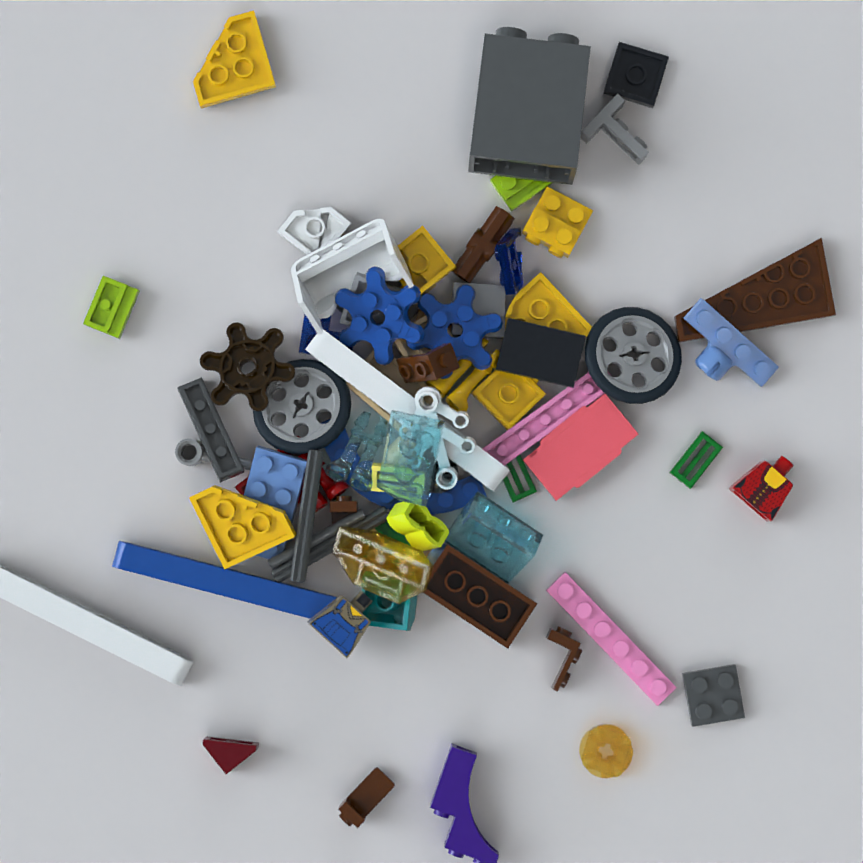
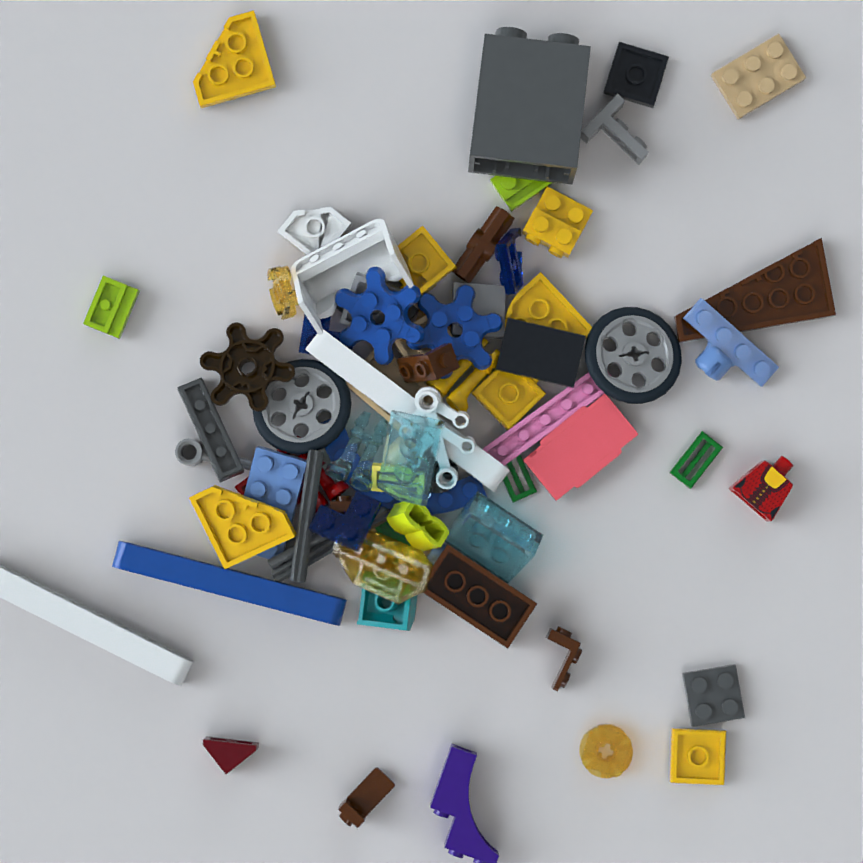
(282, 295): none -> clear yellow plate
(343, 622): torso -> none
(348, 528): none -> clear blue plate
(611, 639): bright pink plate -> none
(697, 756): none -> yellow plate
(758, 76): none -> tan plate

